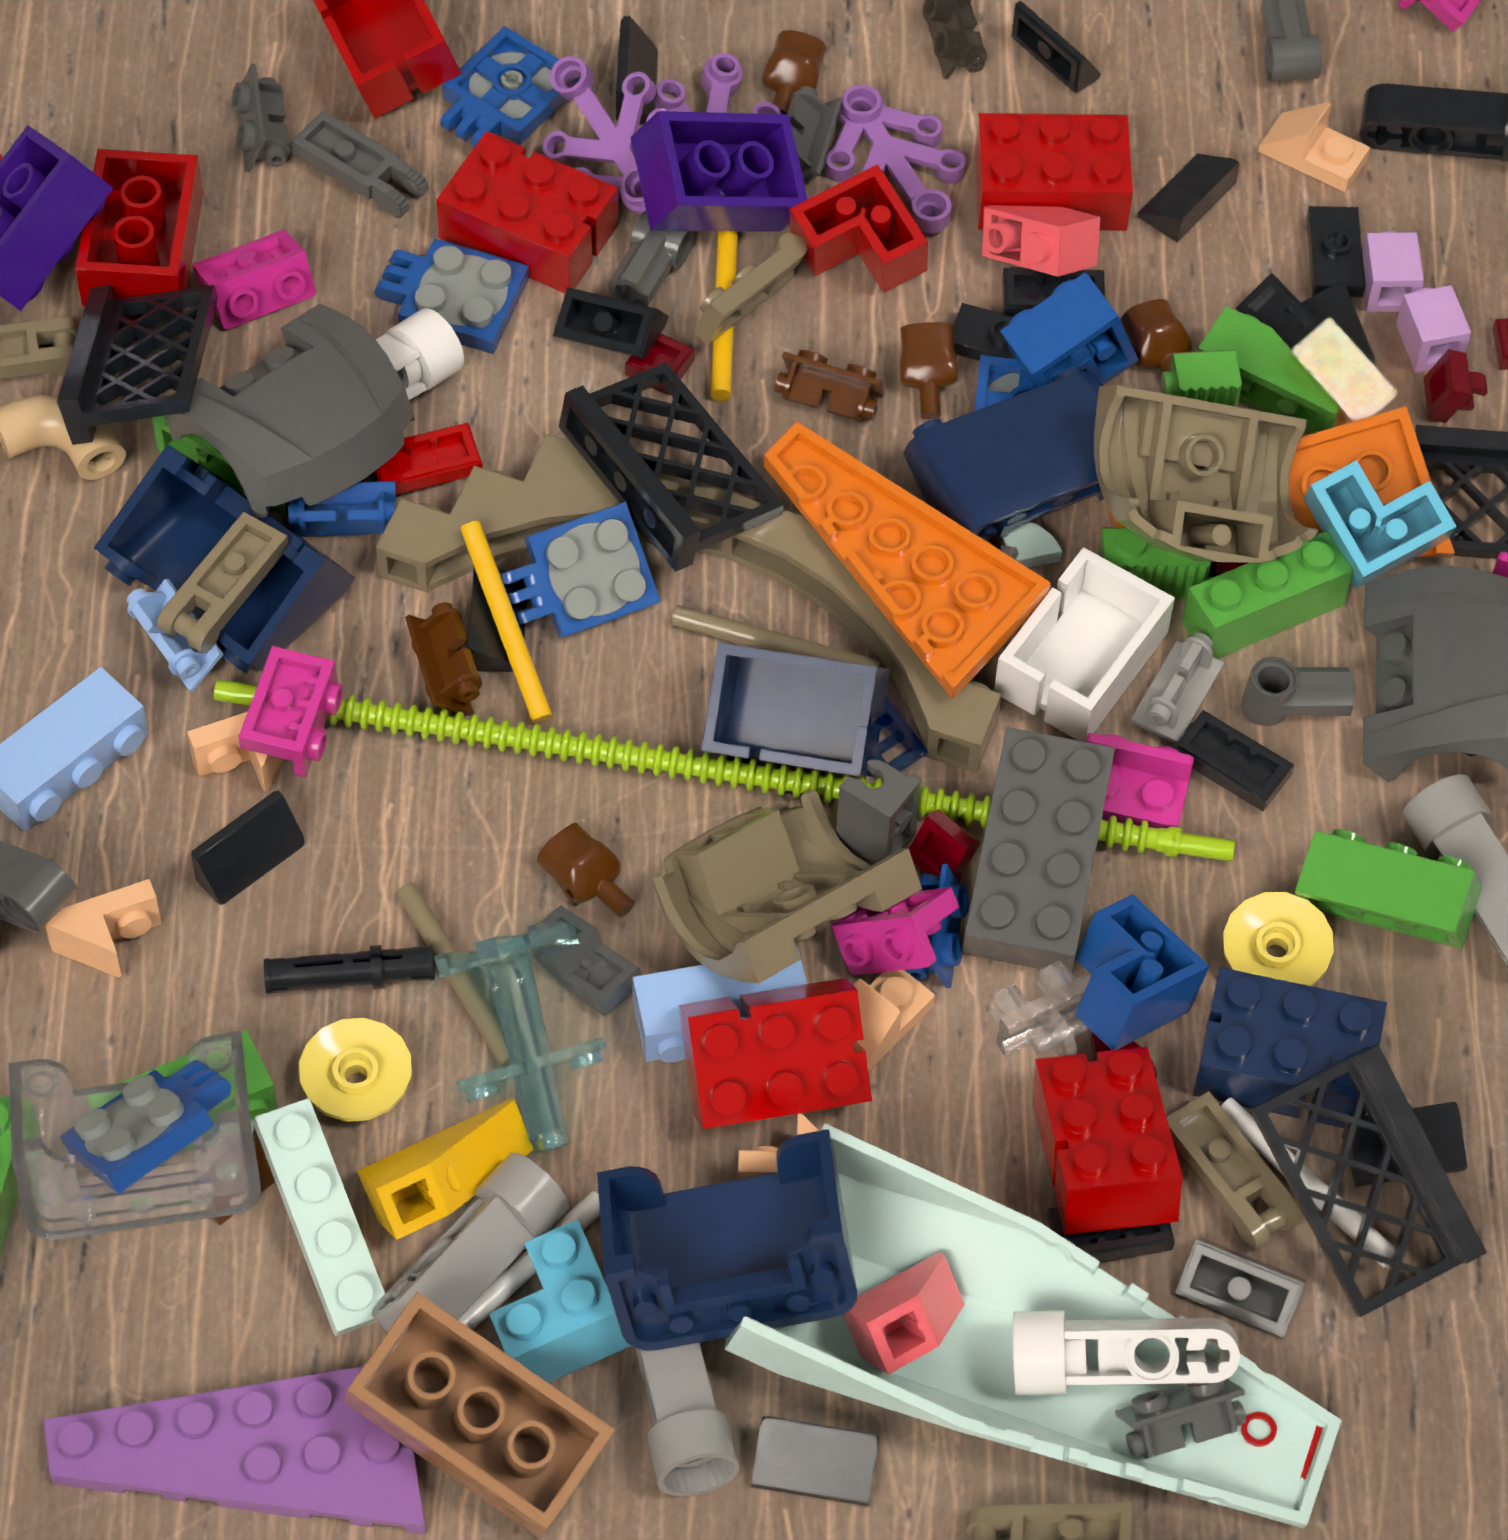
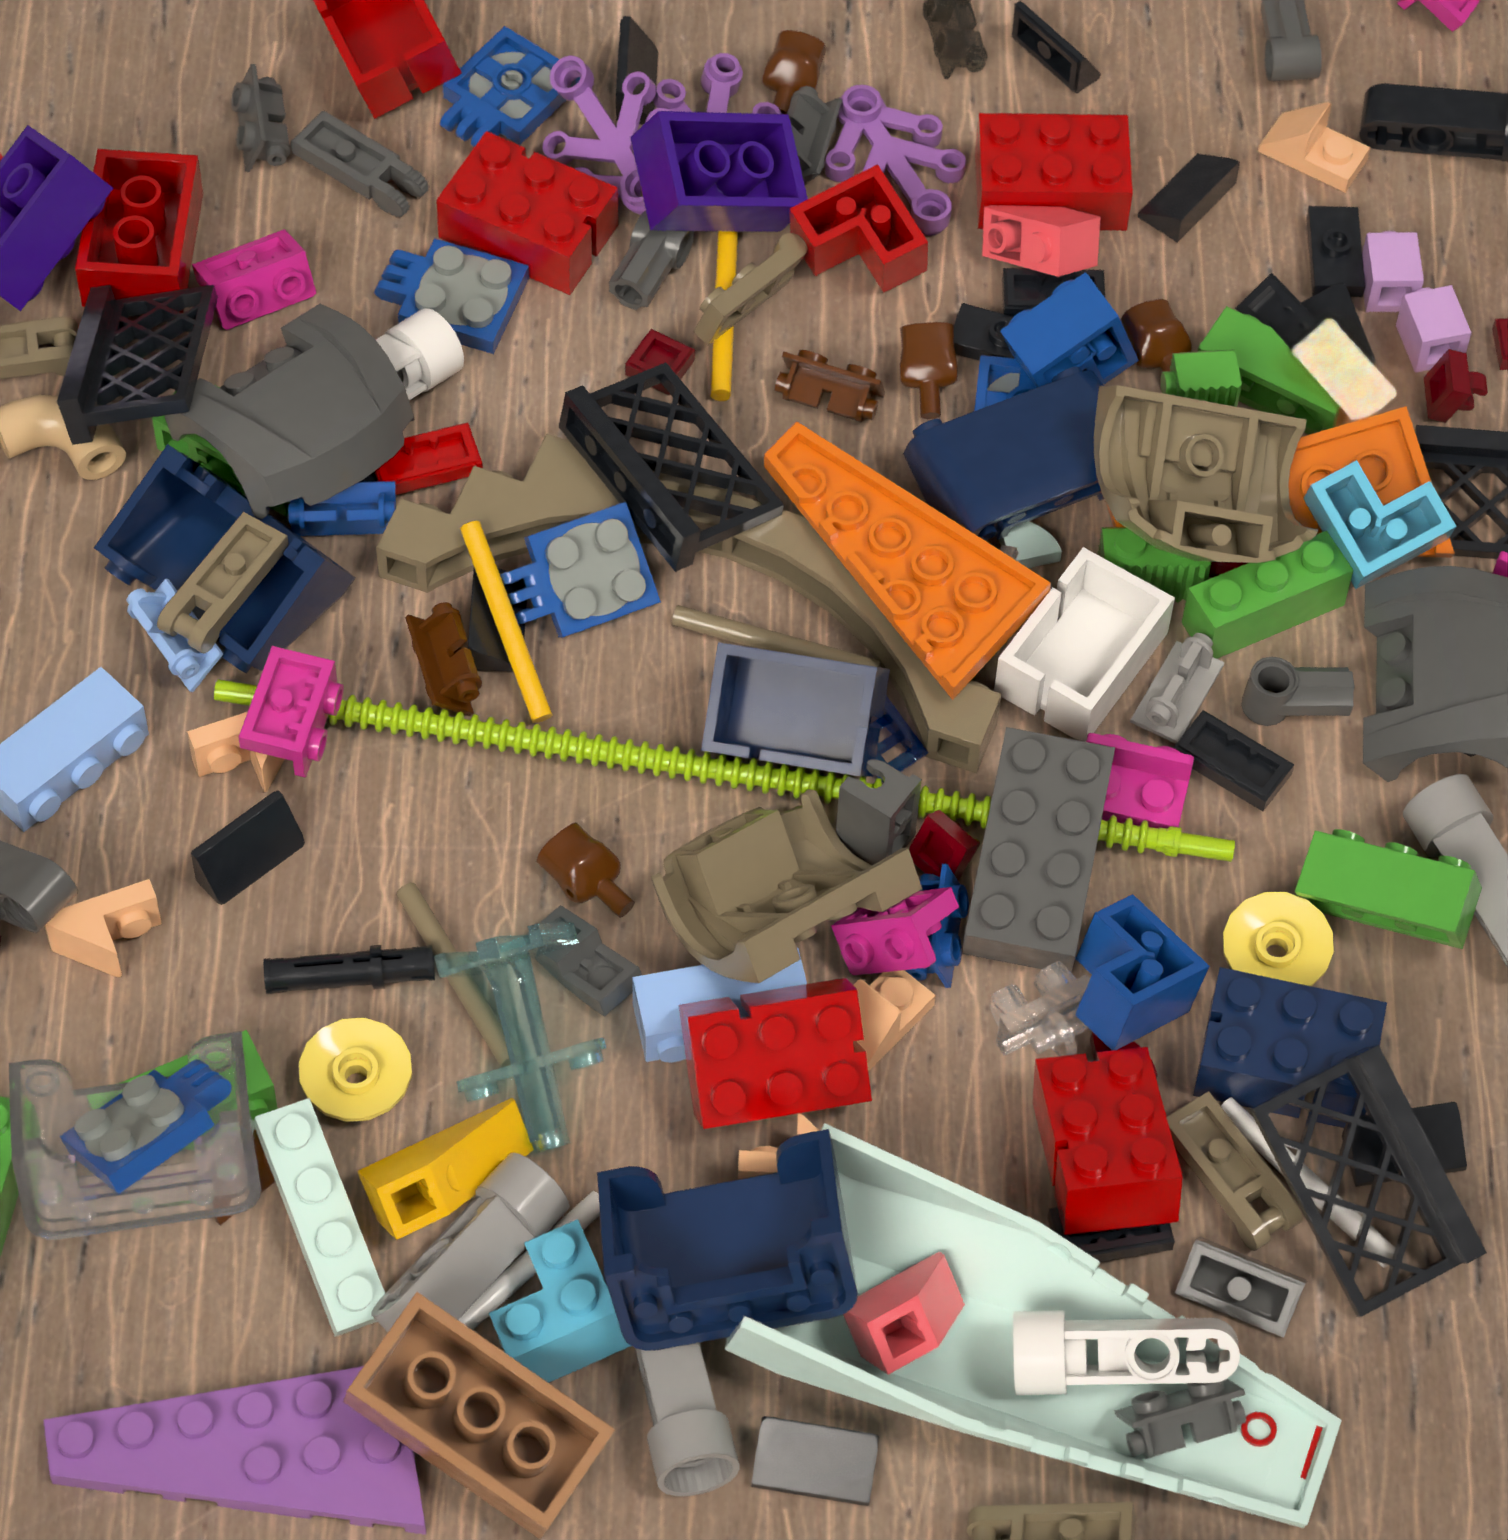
(609, 323): black slope -> none

